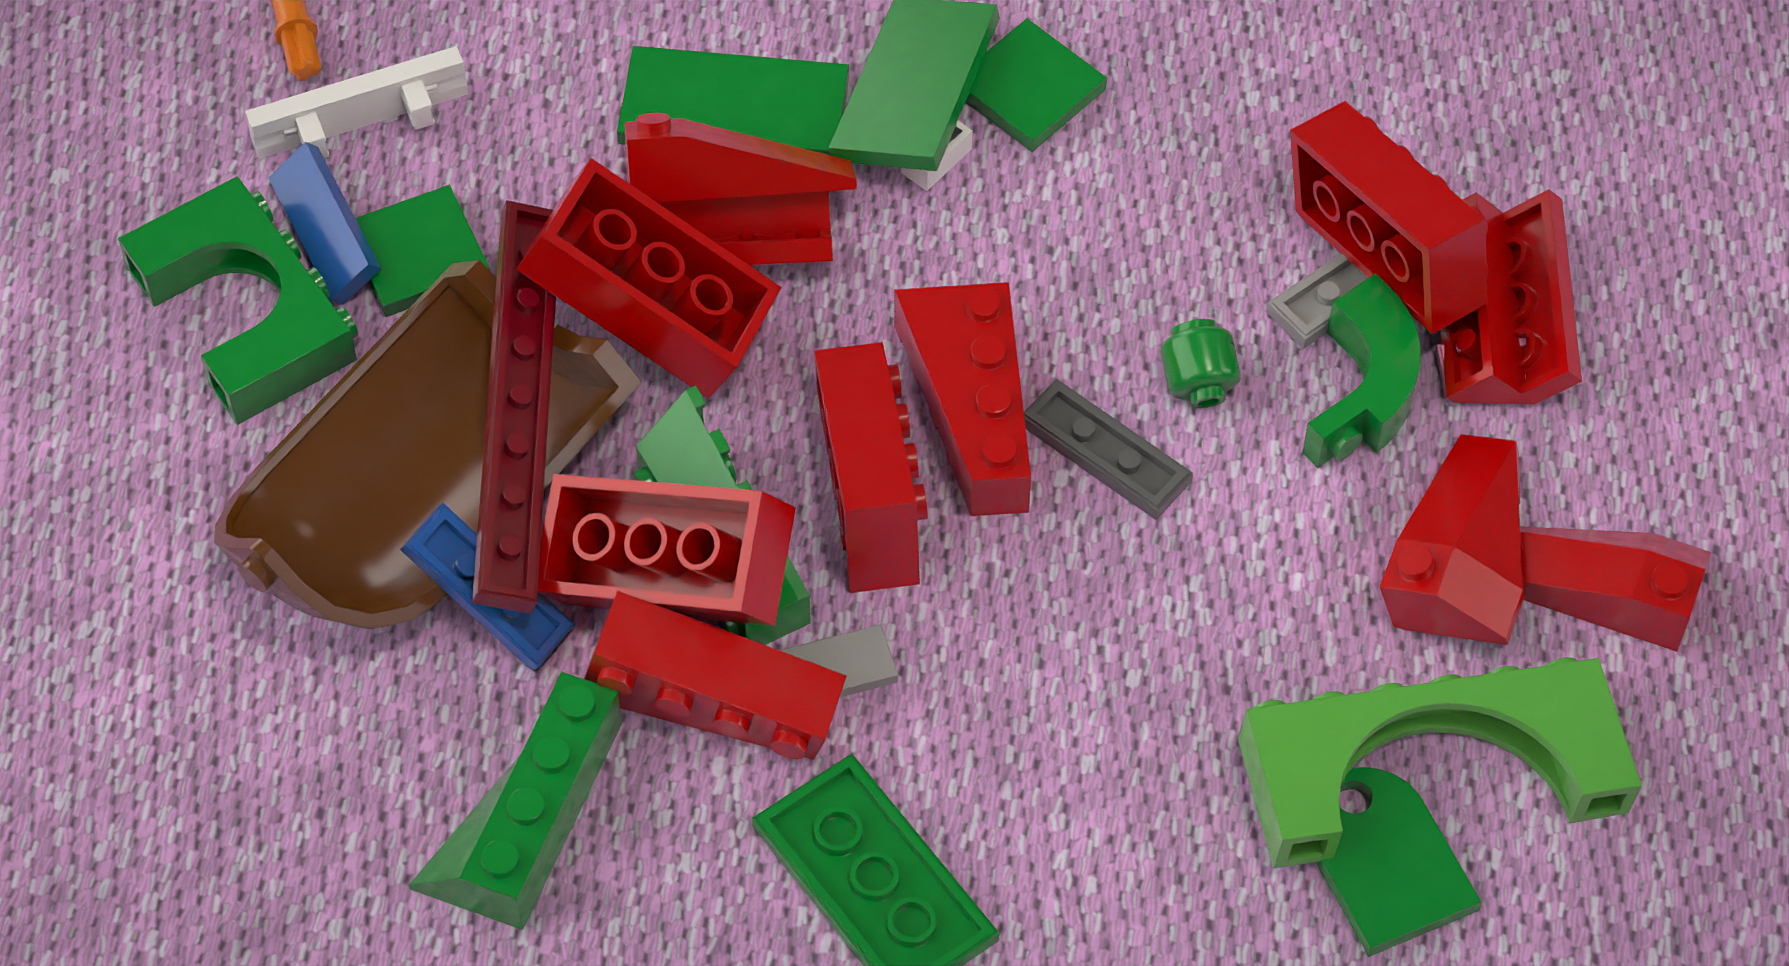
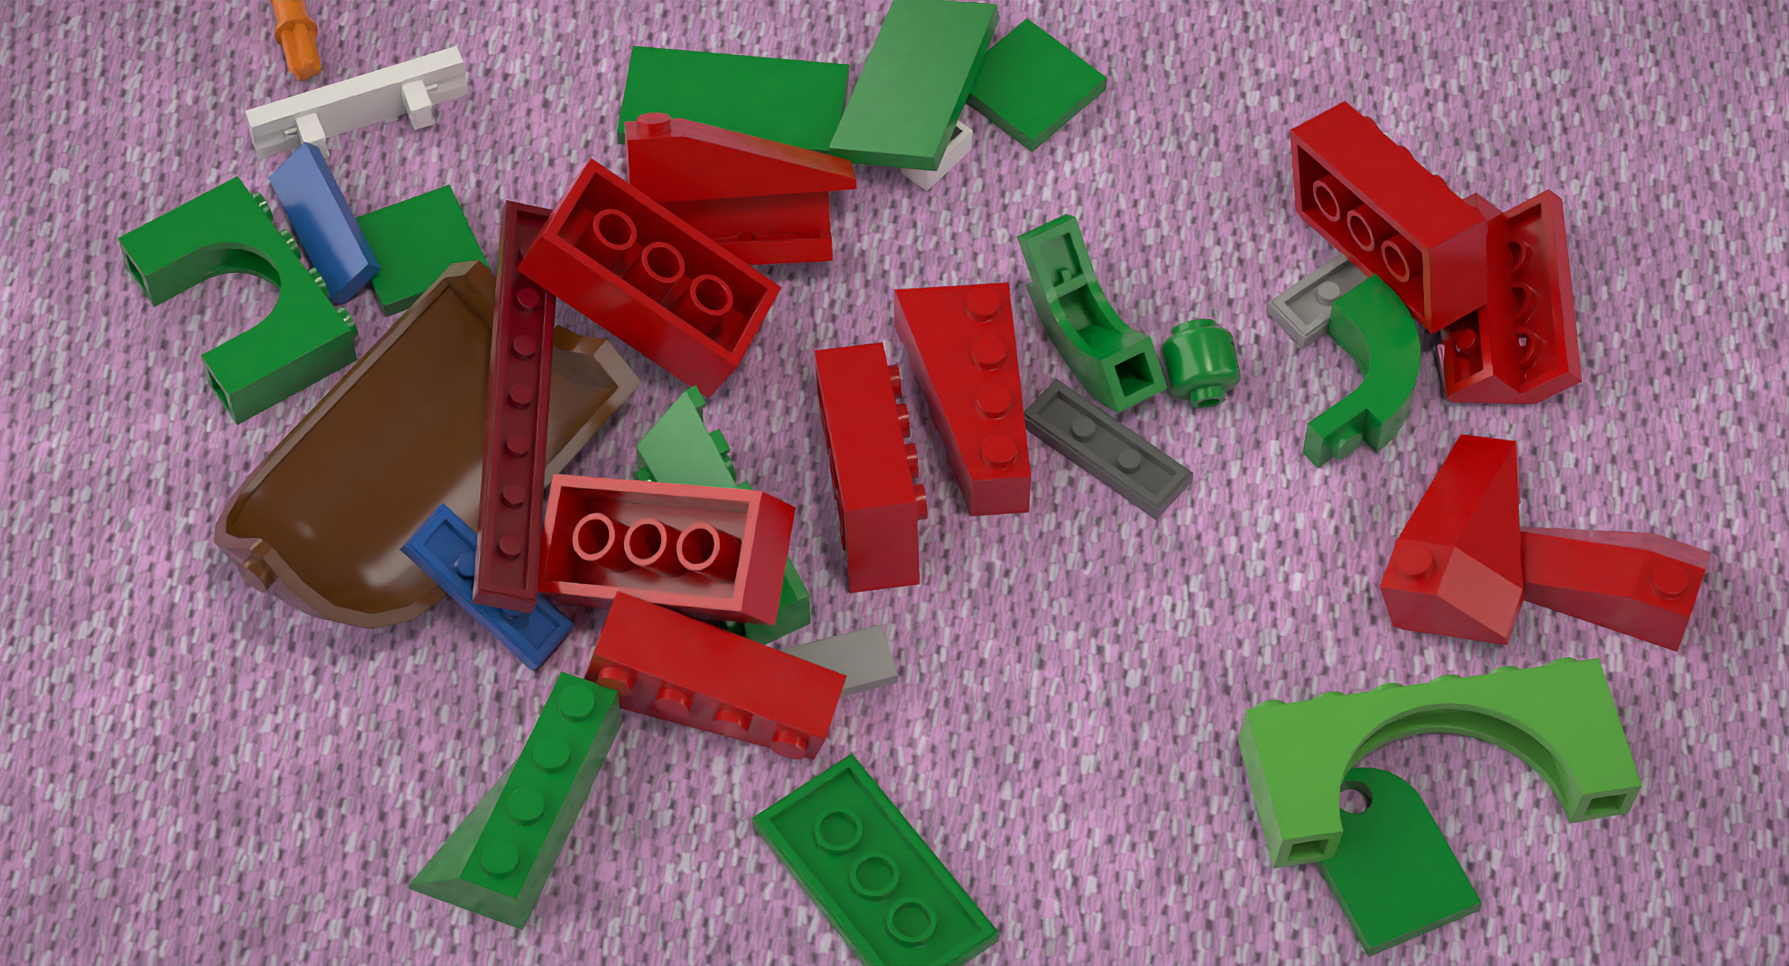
(1101, 350): none -> green arch

